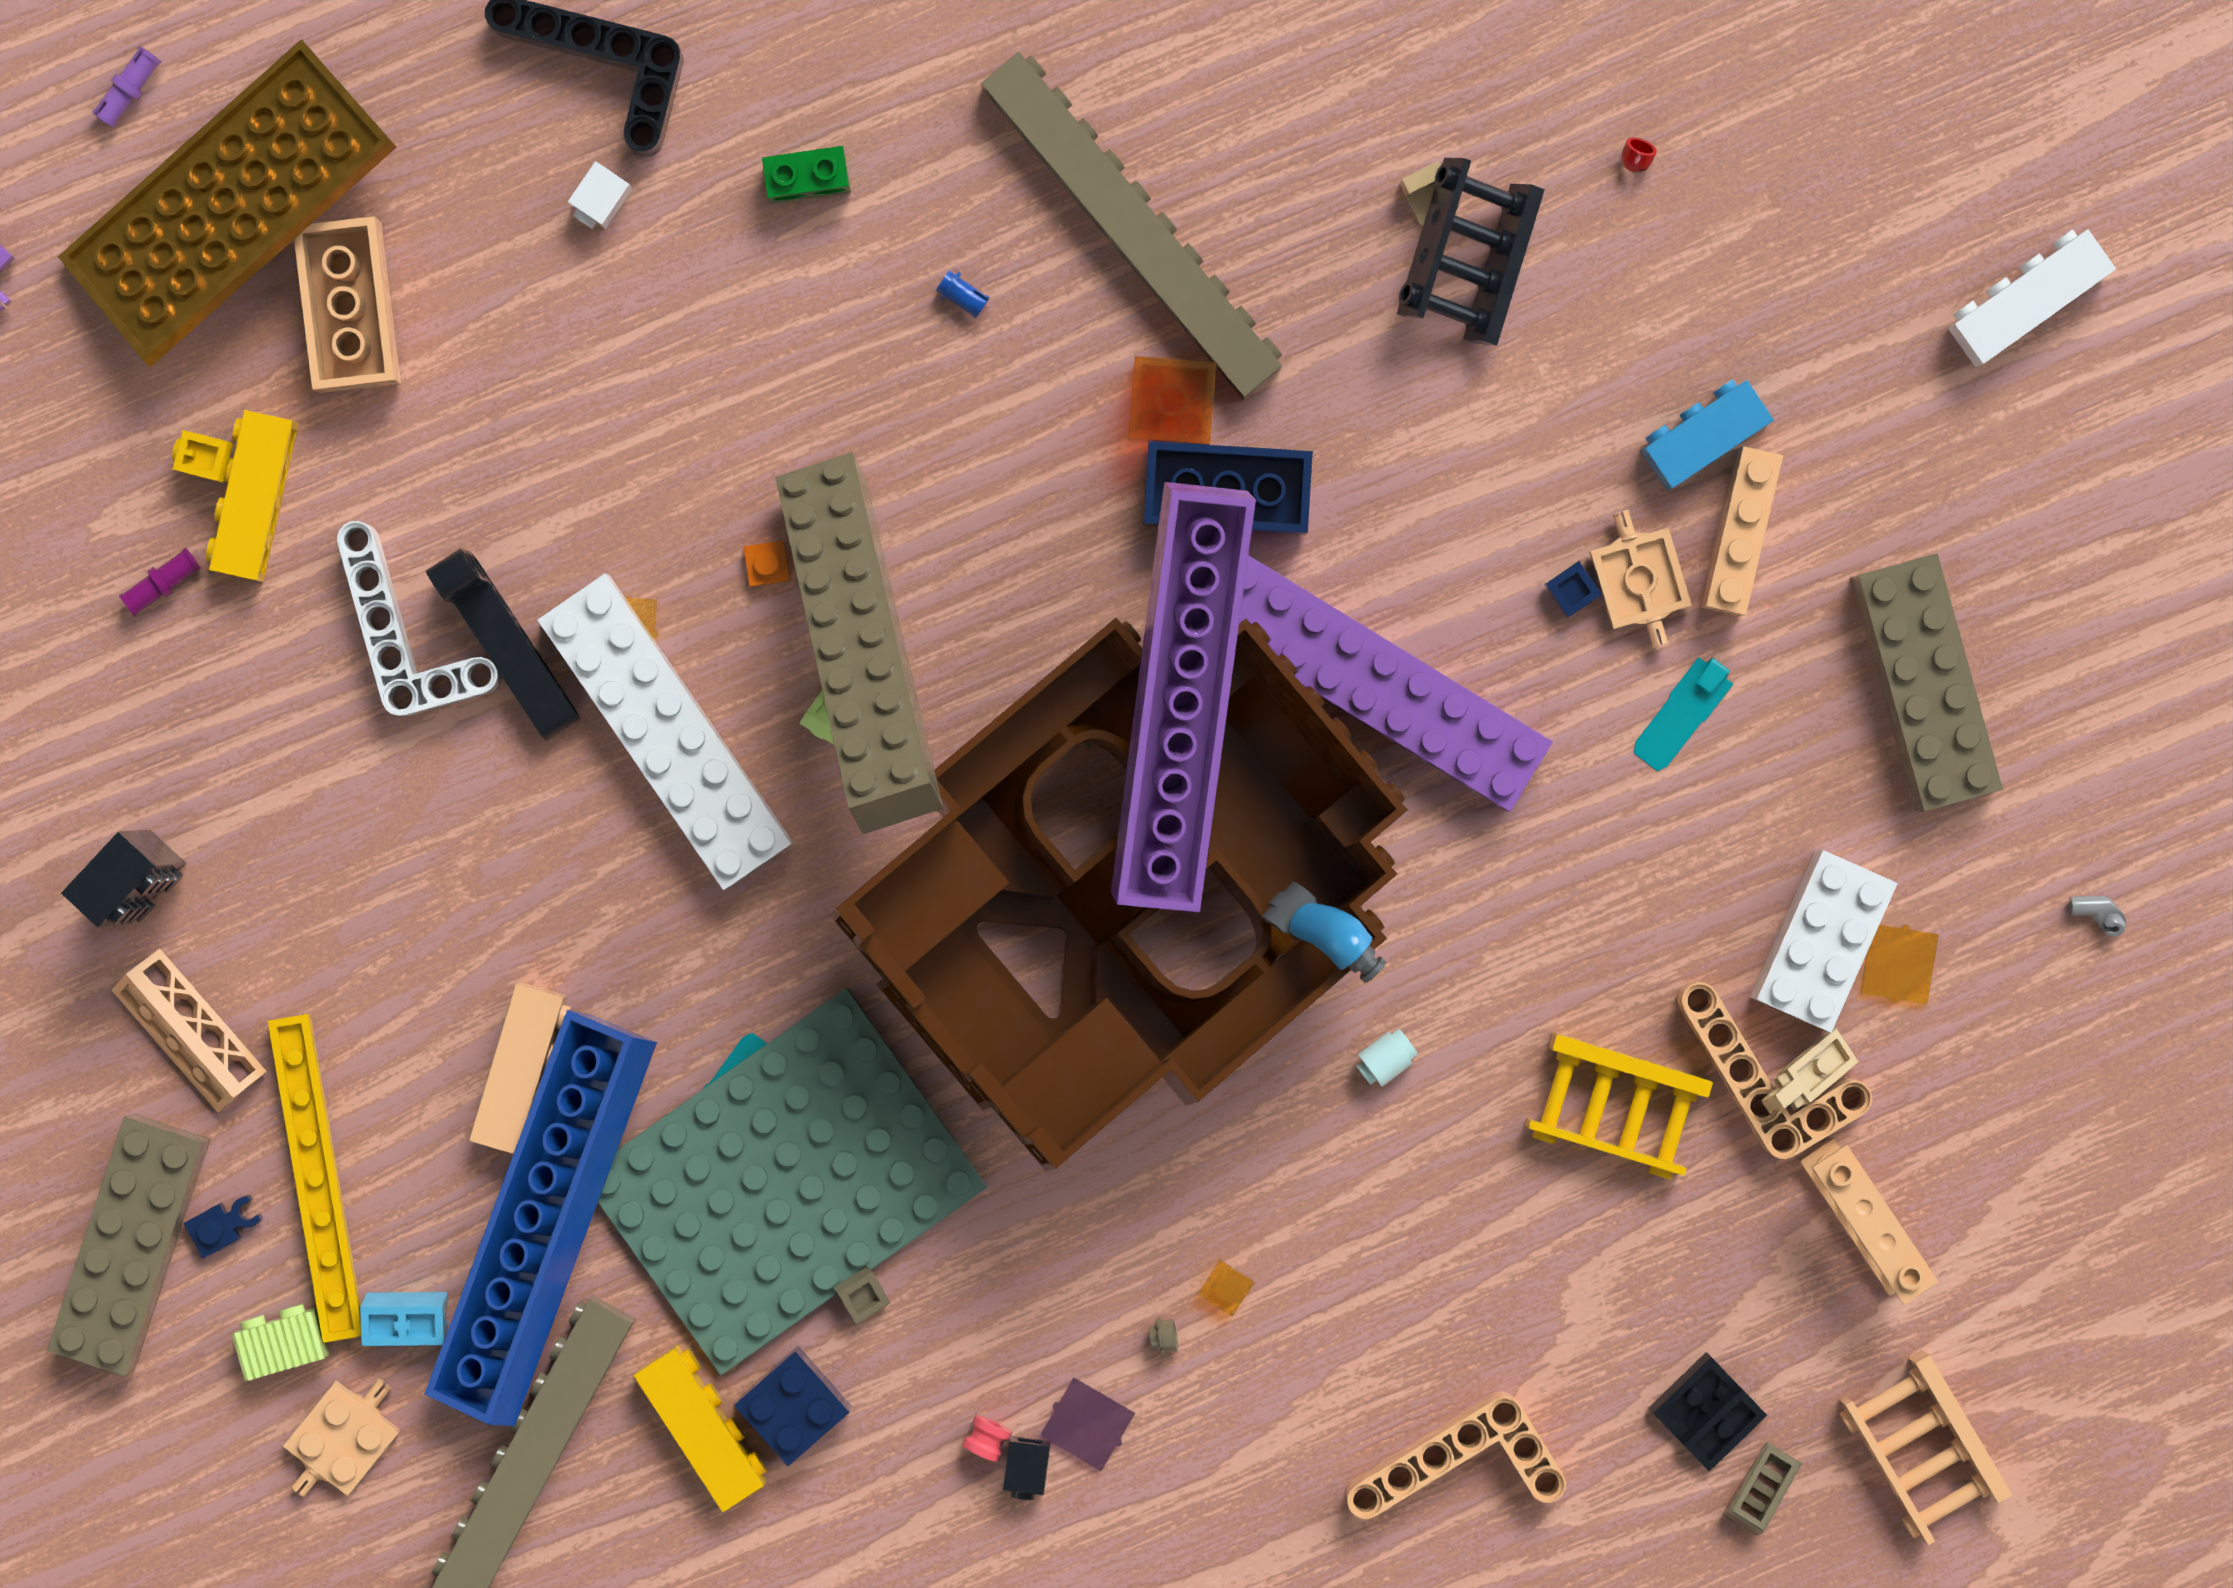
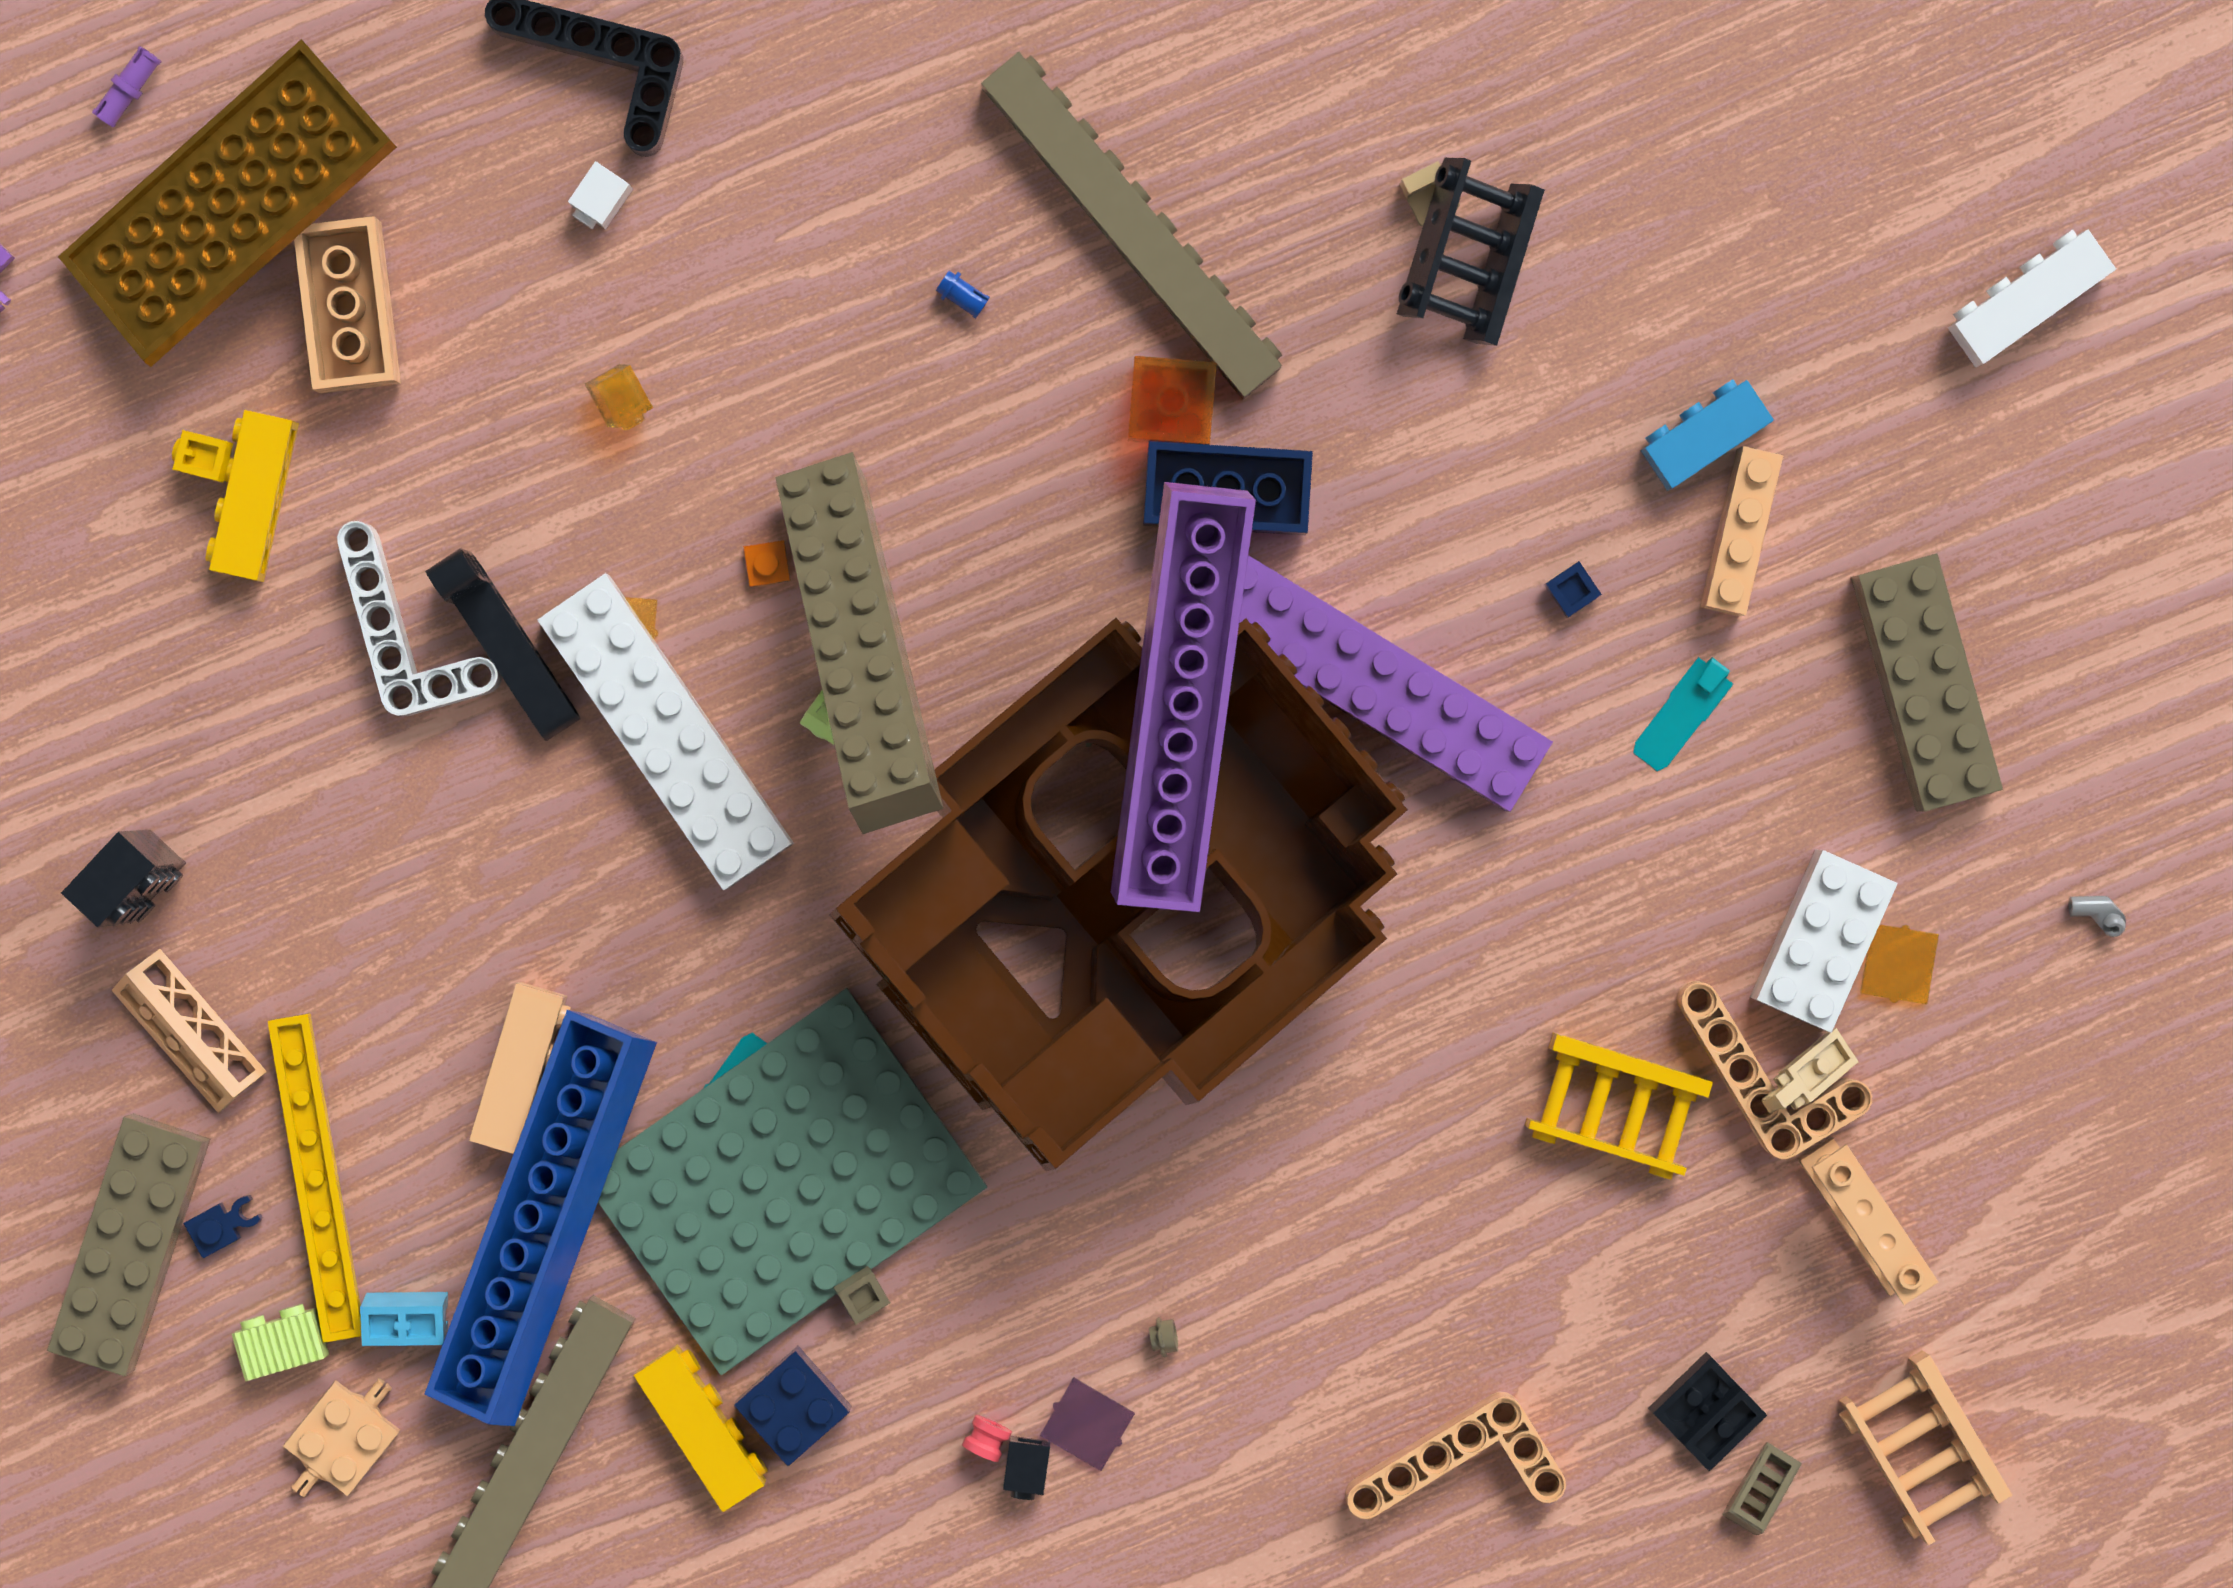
(160, 582): magenta pin -> none
(619, 397): none -> clear yellow brick
(806, 174): green brick -> none
(1226, 1287): clear yellow plate -> none
(1325, 927): dark azure piece -> none
(1386, 1058): light aqua brick -> none
(1637, 154): red hinge -> none
(1640, 578): light nougat plate -> none

